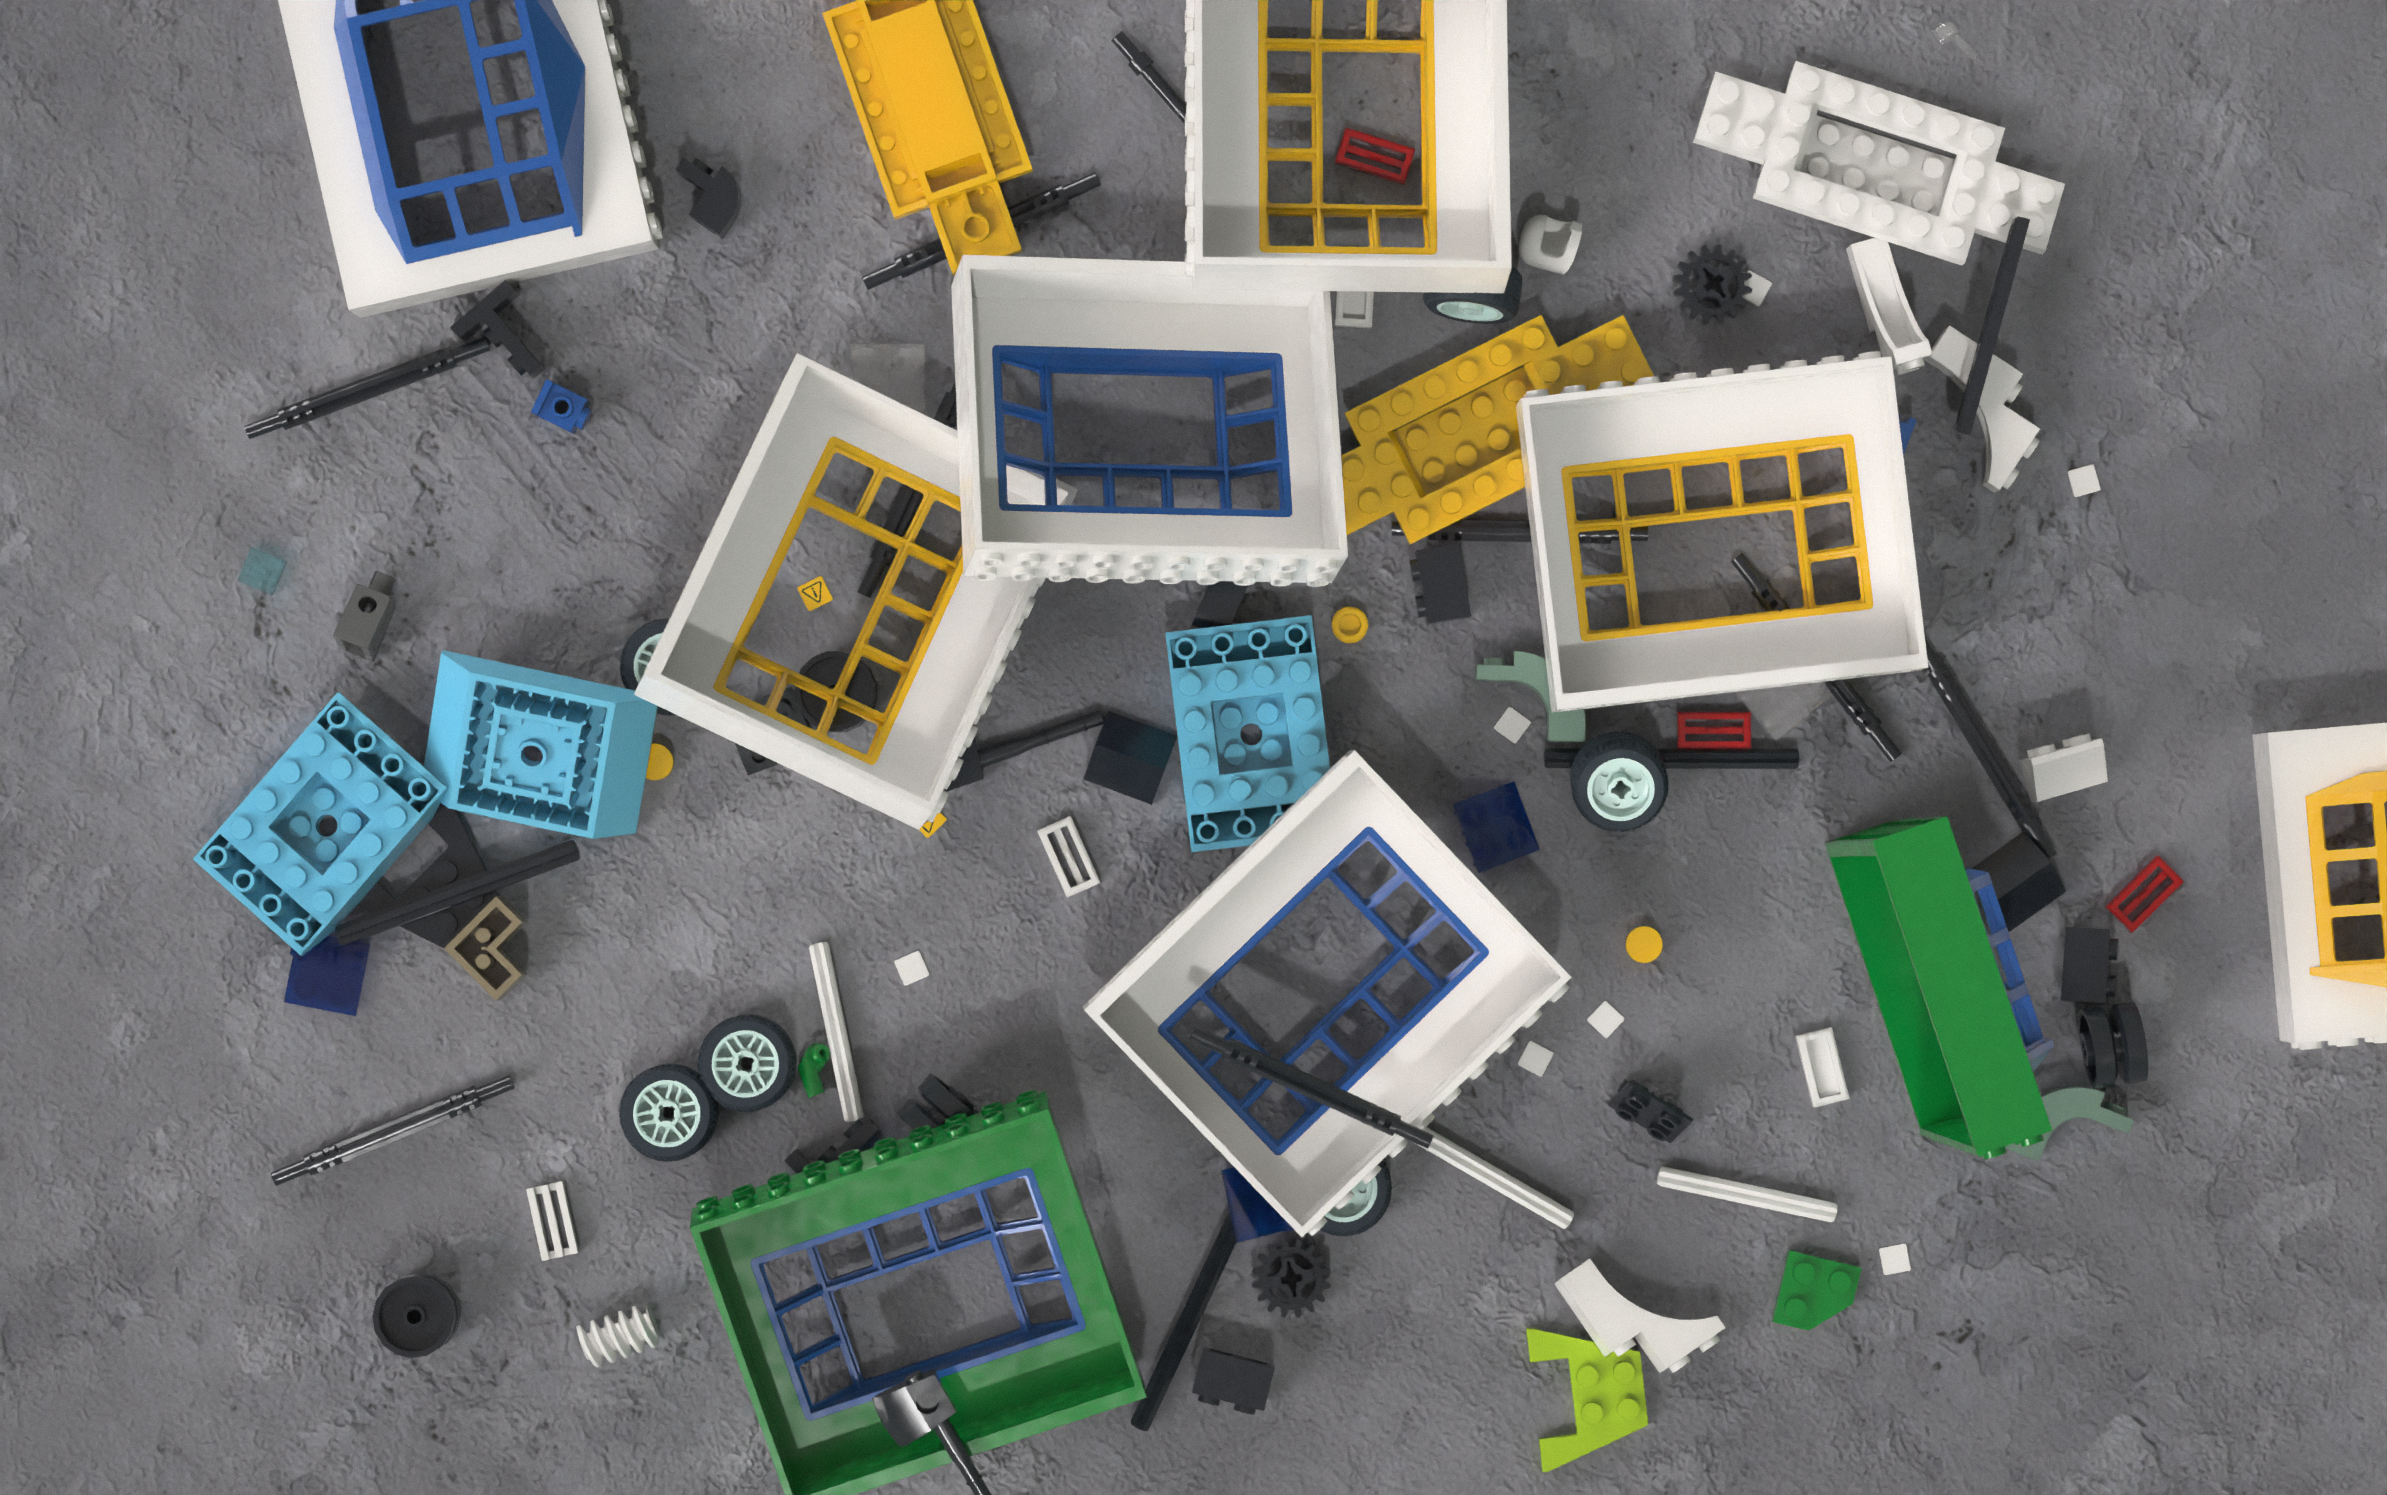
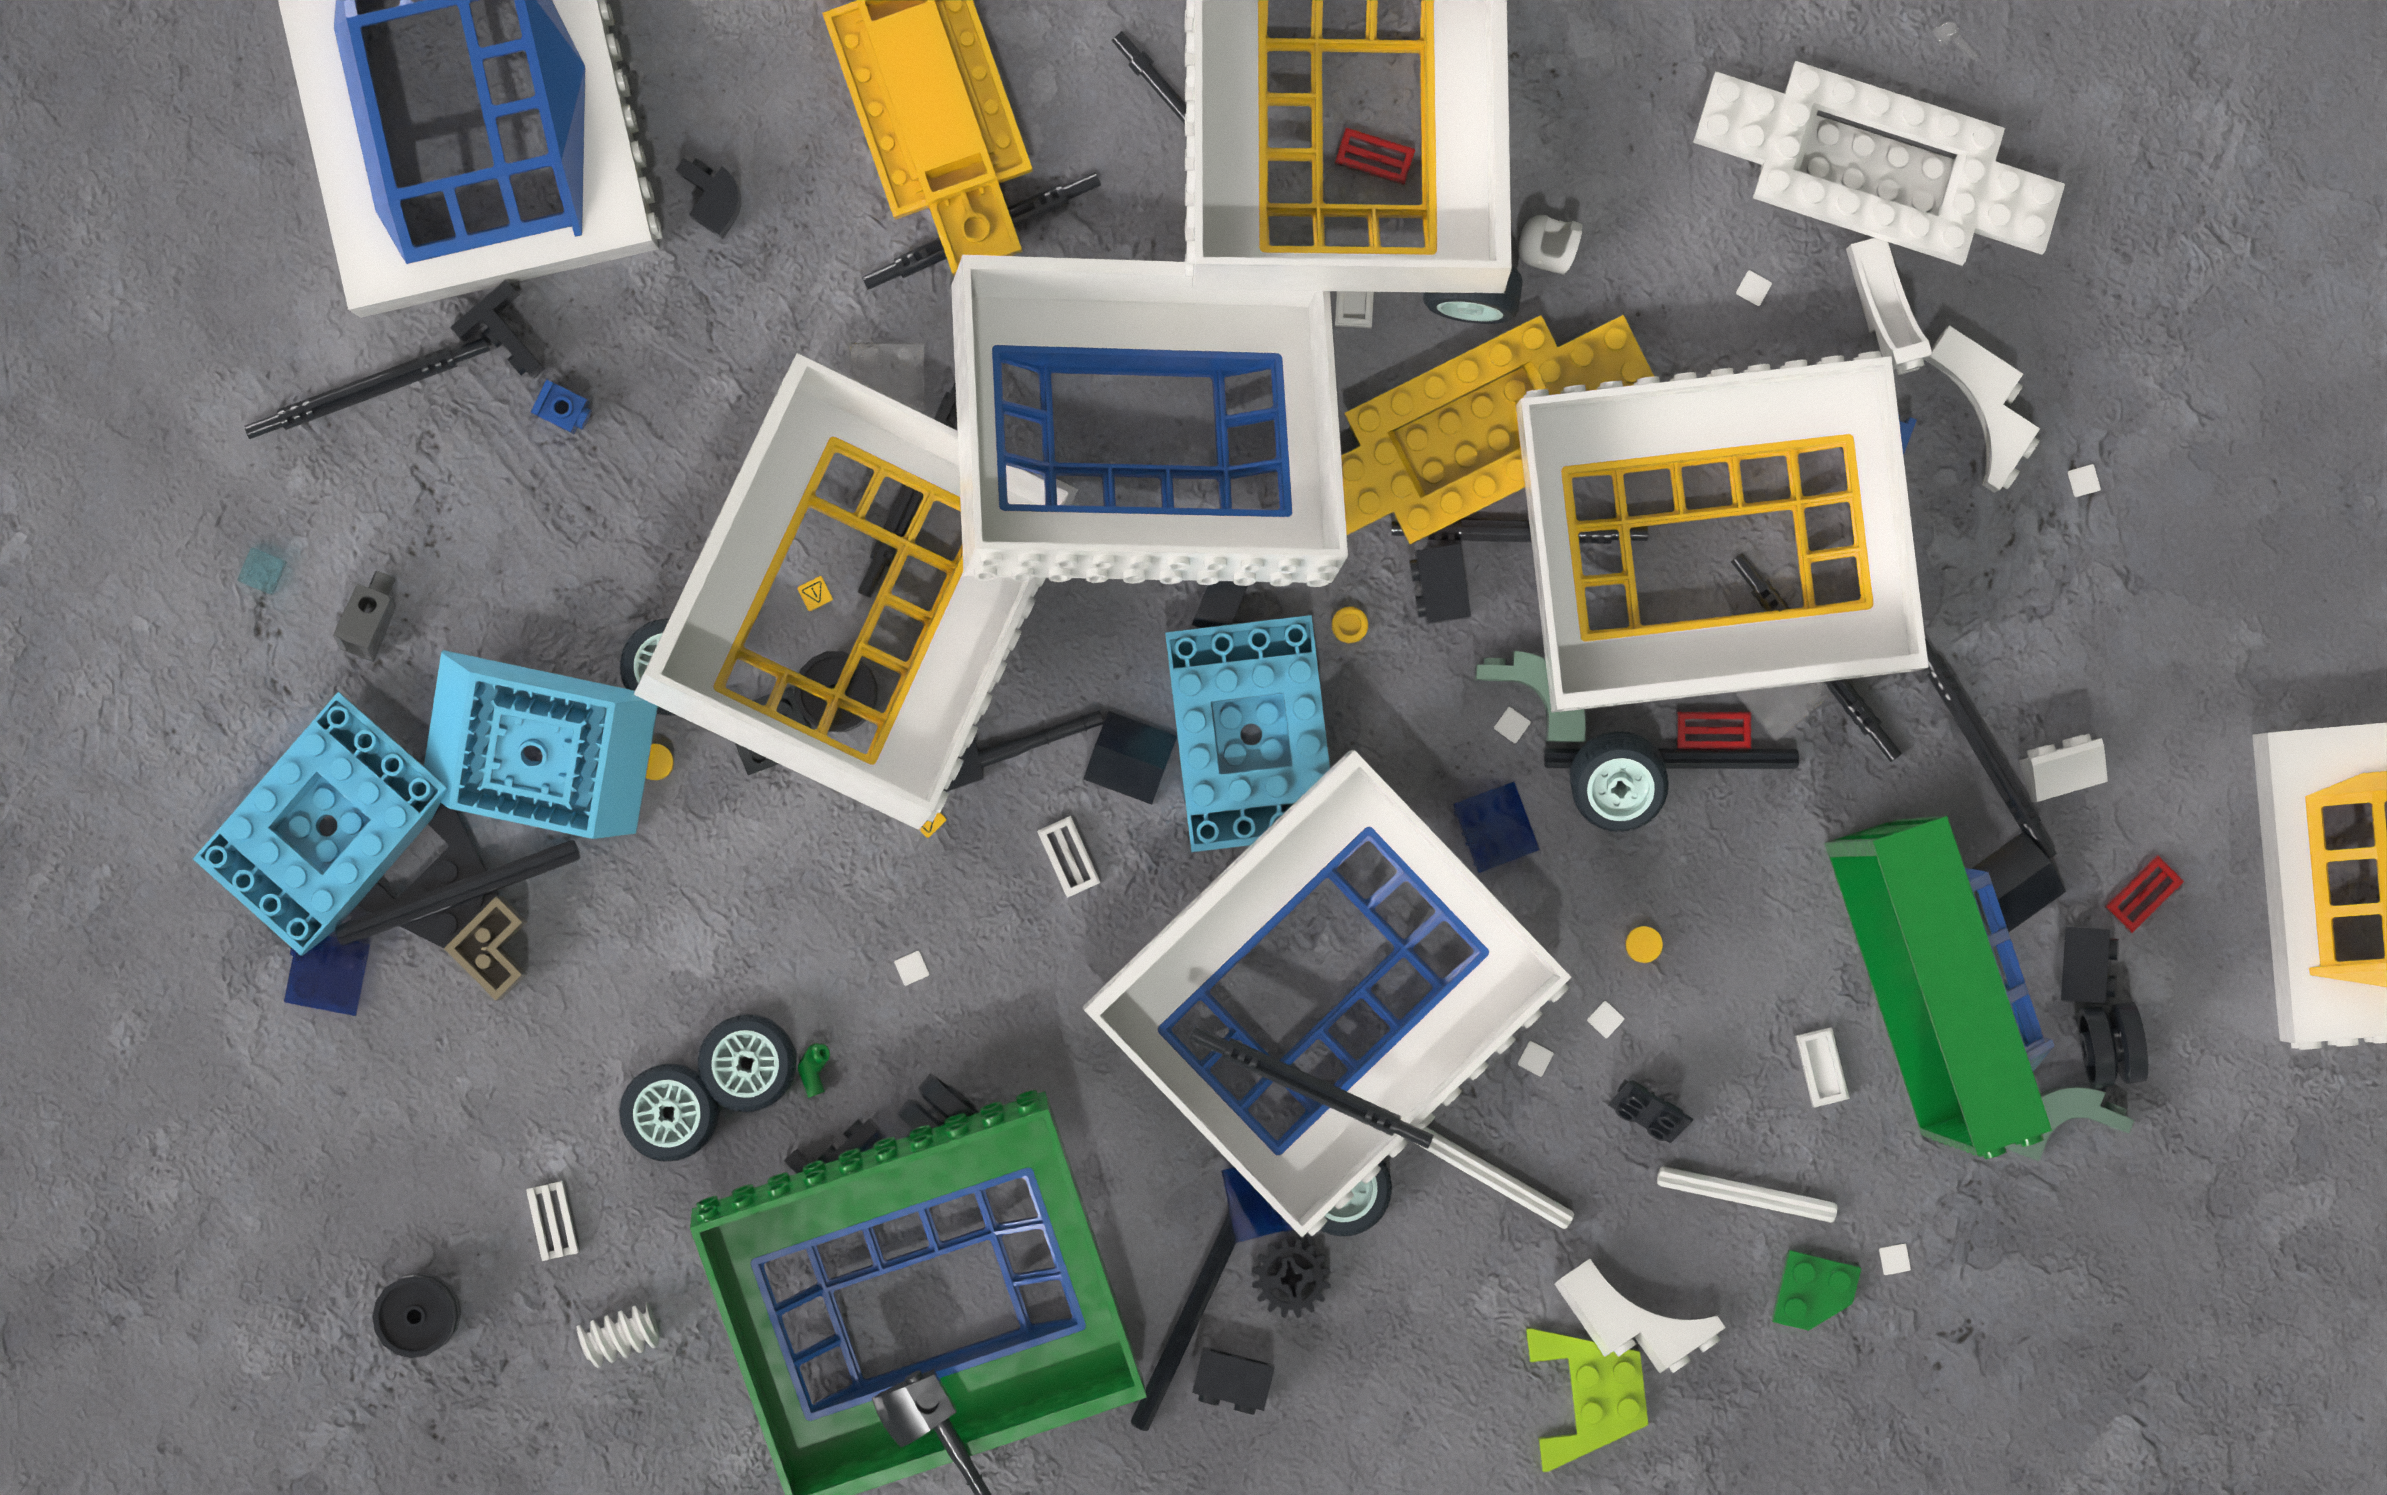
(392, 1130): black axle -> none
(836, 1031): white axle -> none
(1701, 271): black gear -> none
(1991, 325): black tile -> none

